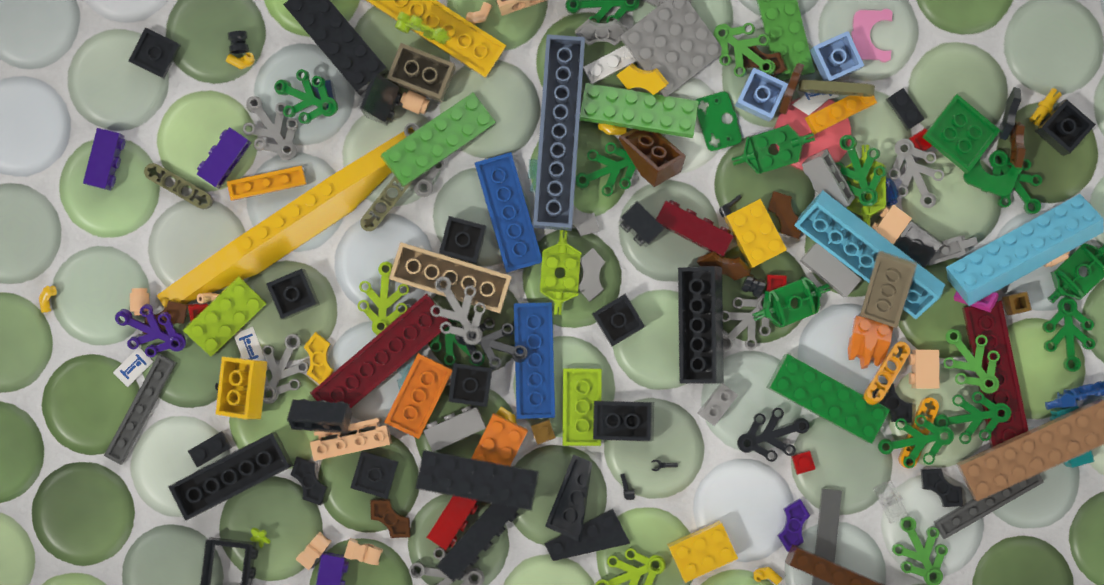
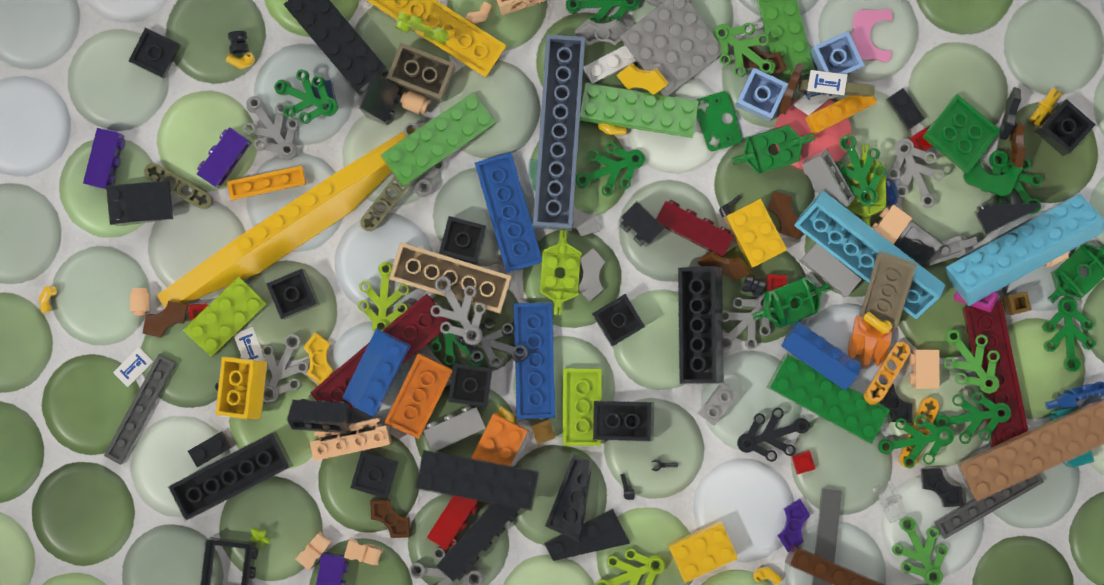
(139, 203): none -> black slope
(153, 331): dark purple plant -> none
(206, 297): light nougat arm -> none
(312, 488): black tile -> none
(376, 372): none -> blue slope
(652, 155): reddish brown slope -> none
(821, 355): none -> blue slope
(827, 82): none -> white sticker
(881, 326): none -> yellow arm
(999, 214): none -> black slope

